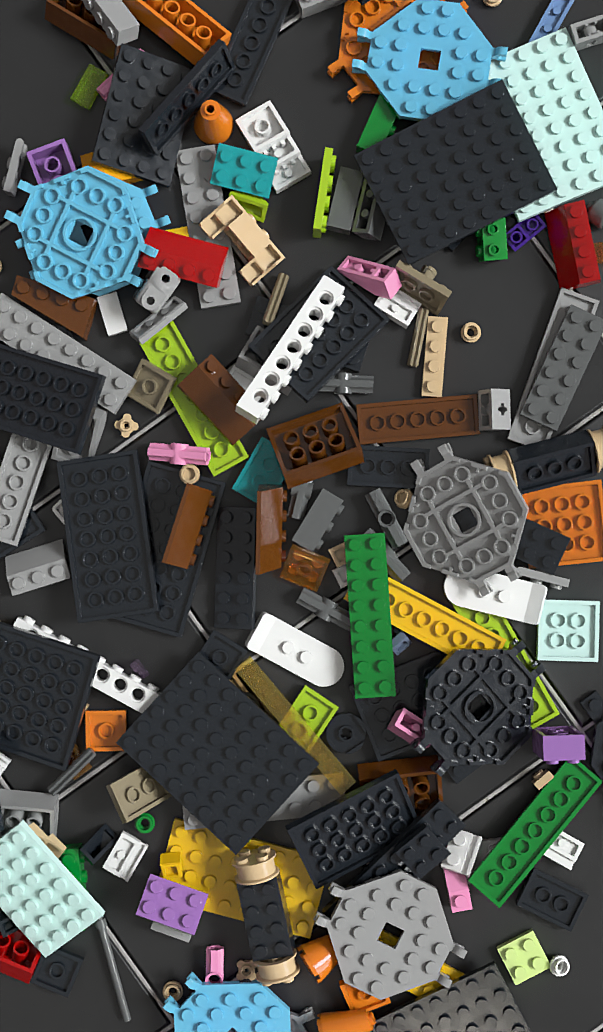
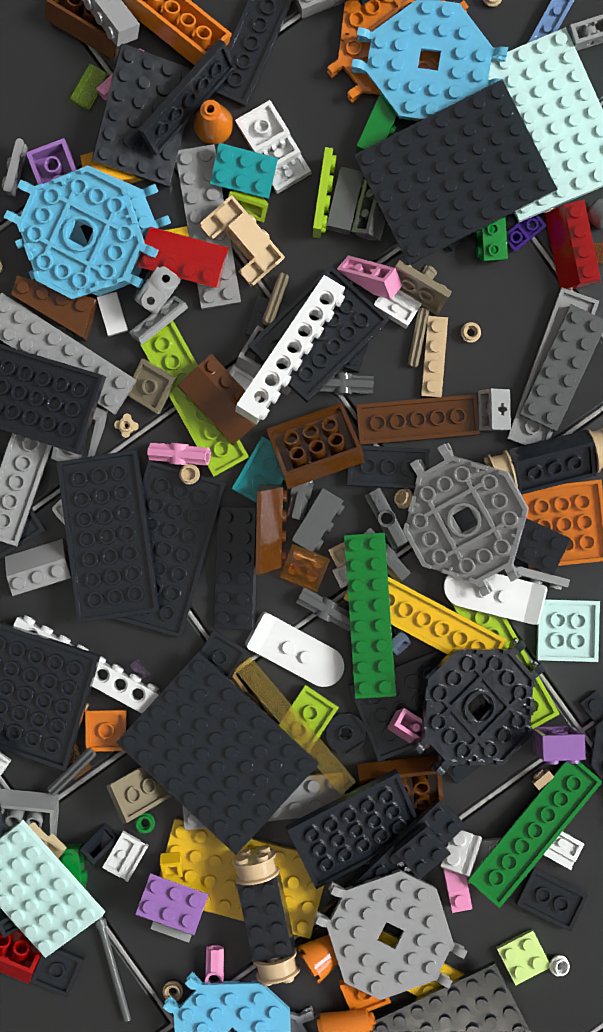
(187, 526): reddish brown slope -> none
(246, 964): tan plate -> none

